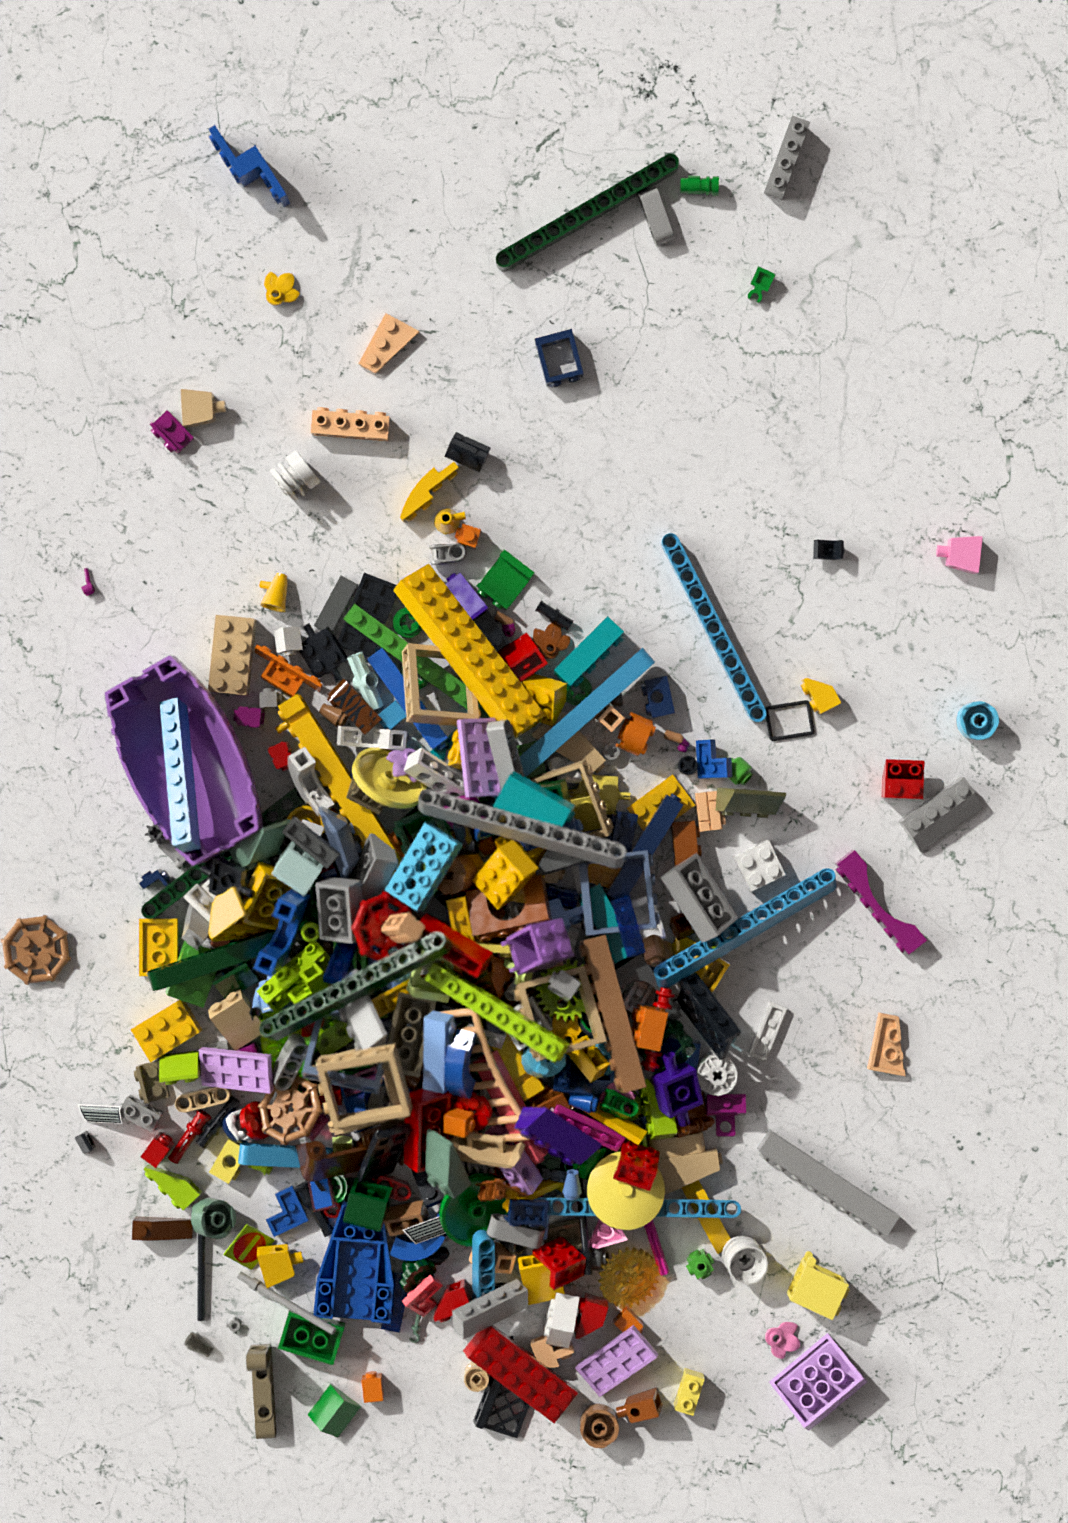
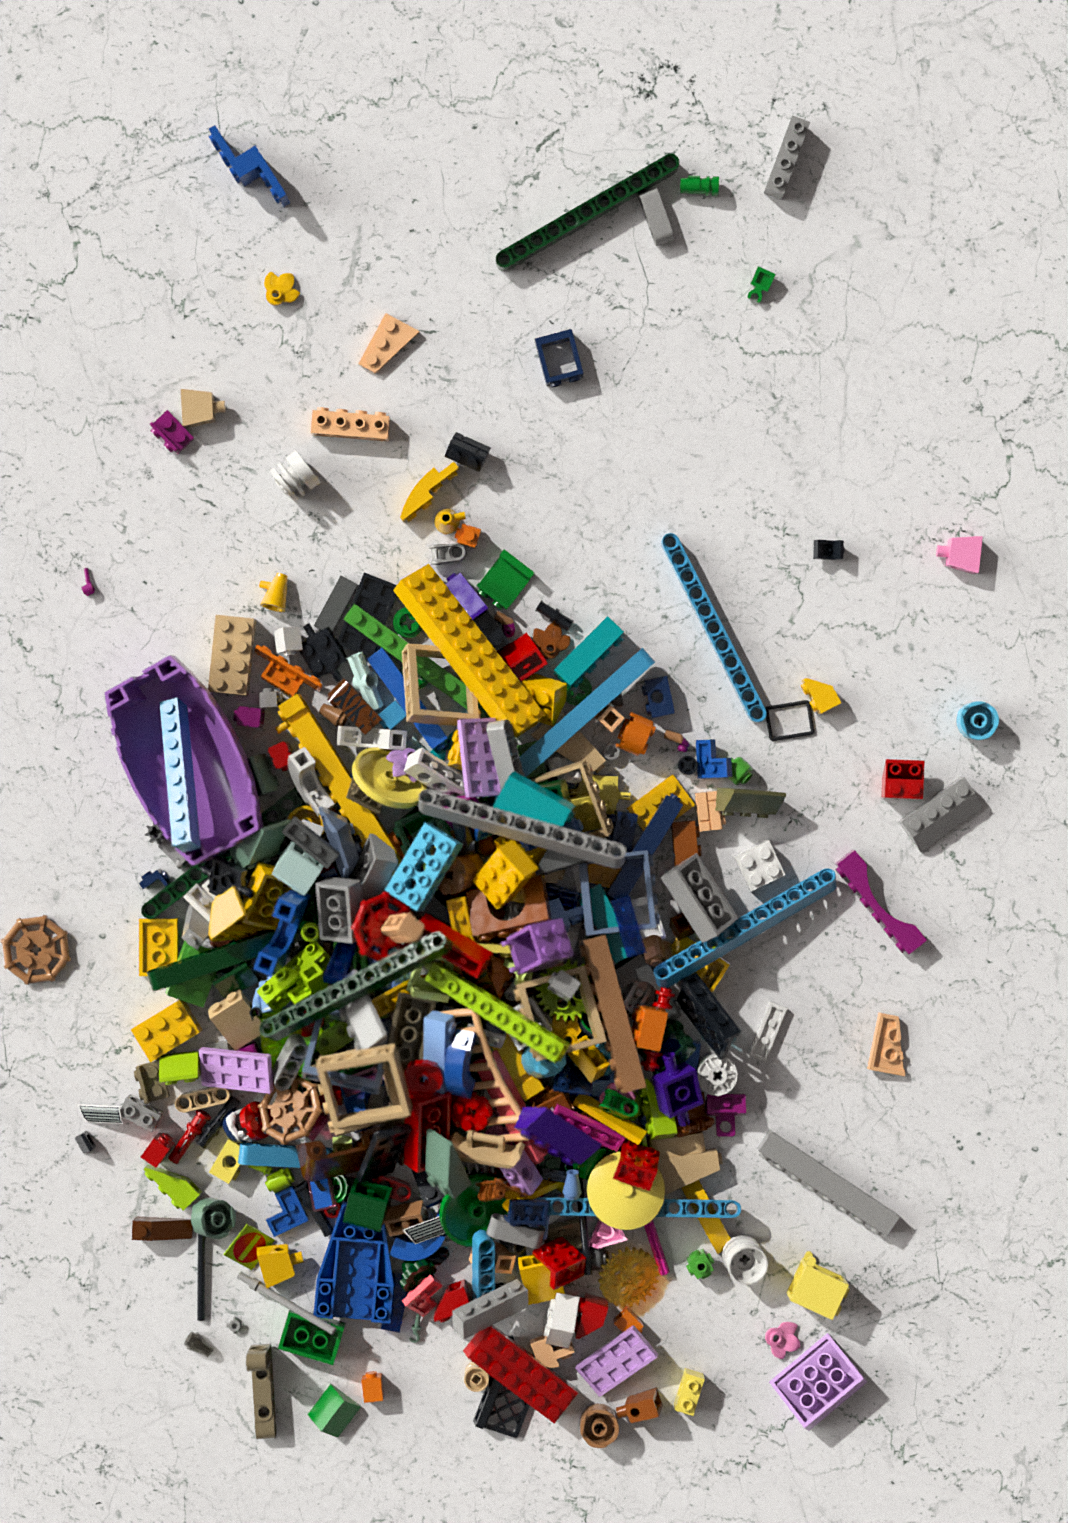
(262, 774): none -> sand green slope
(279, 1180): none -> lime brick
(423, 1068): none -> red plate
(459, 1122): orange brick -> none
(584, 1102): blue cone -> none

